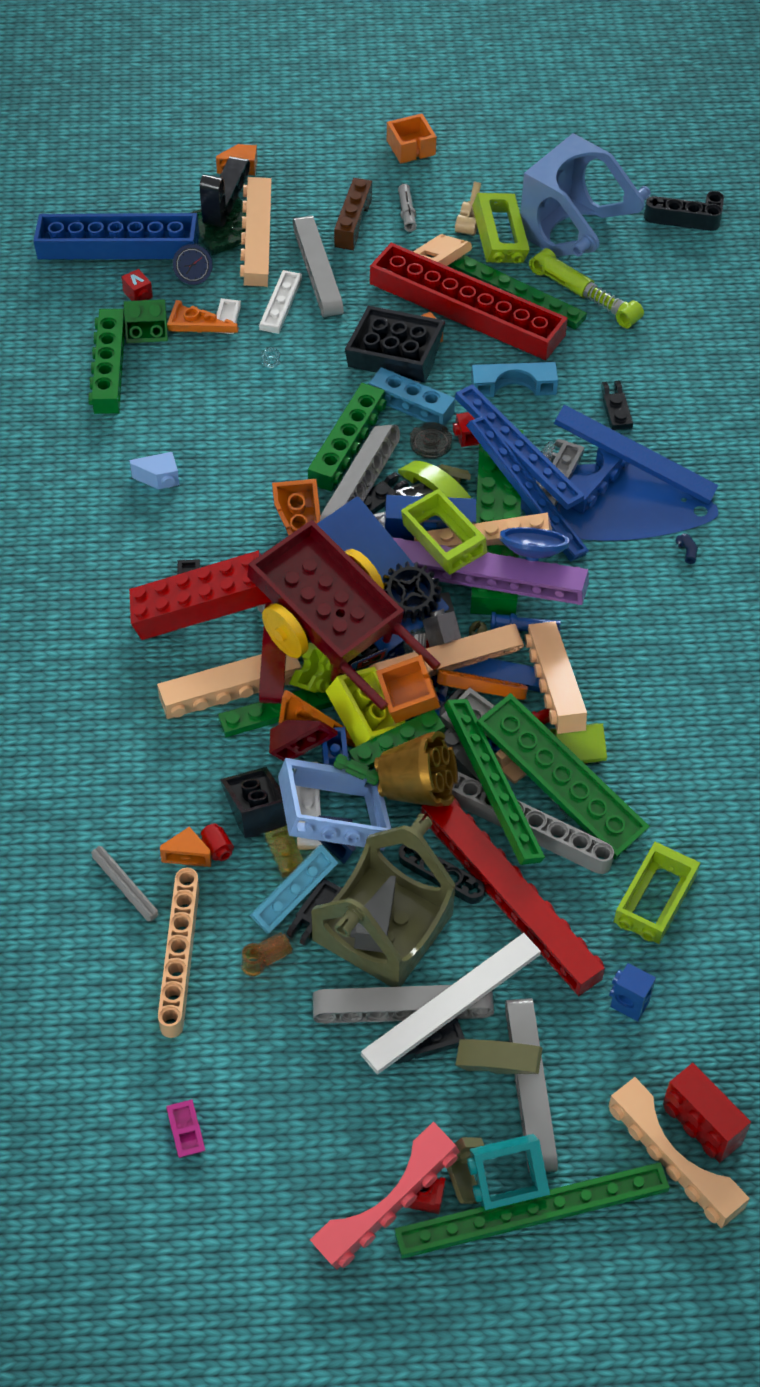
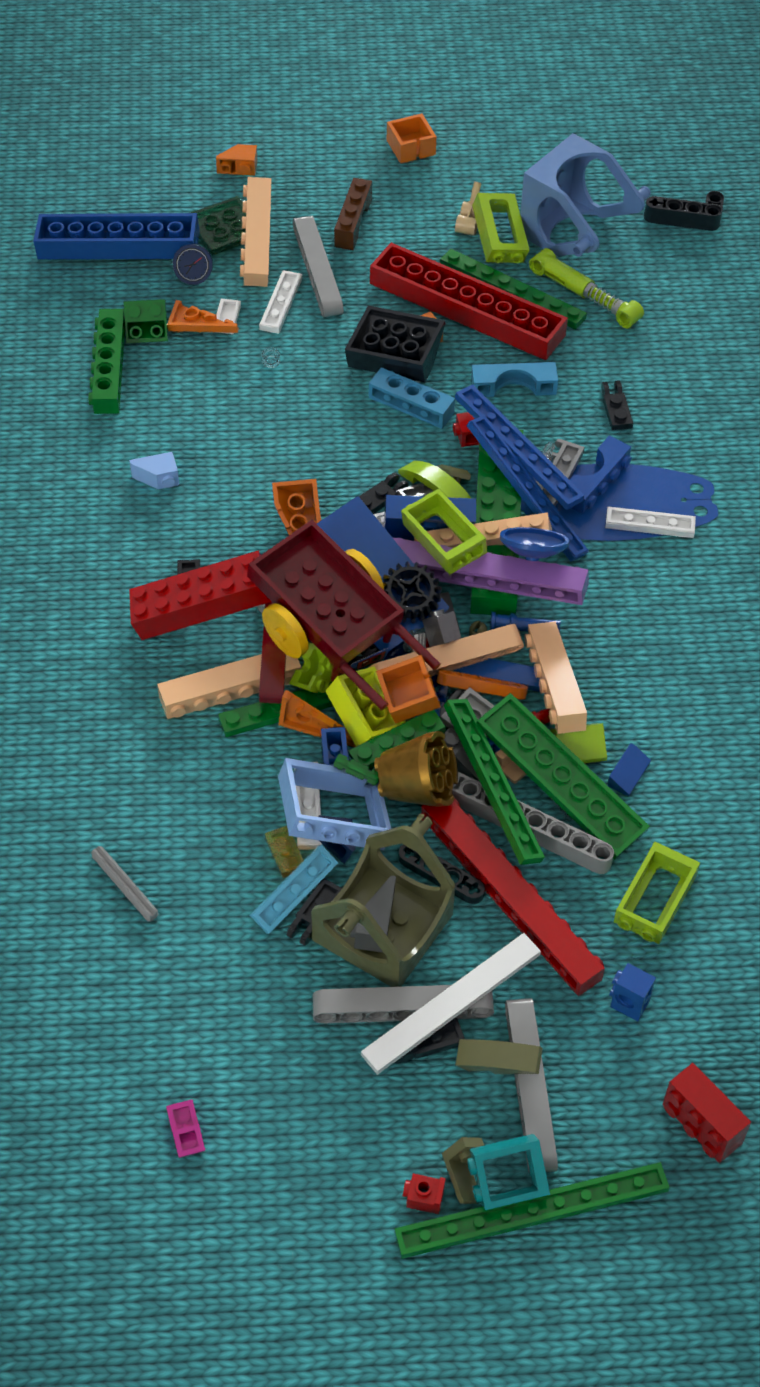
(137, 286): red brick -> none
(181, 961): light nougat beam -> none
(186, 849): orange slope -> none
(217, 841): red brick -> none
(221, 192): black beam -> none
(255, 801): black slope -> none
(266, 953): clear orange piece -> none
(298, 737): dark red slope -> none
(343, 1237): coral arch -> none
(347, 436): green brick -> none
(365, 467): light grey beam -> none
(407, 213): light grey pin -> none
(431, 440): clear smoke tile -> none
(444, 249): light nougat container -> none
(628, 770): none -> blue slope
(636, 454): blue tile -> none
(650, 522): none -> white tile
(691, 548): dark blue arm -> none
(714, 1193): light nougat arch -> none

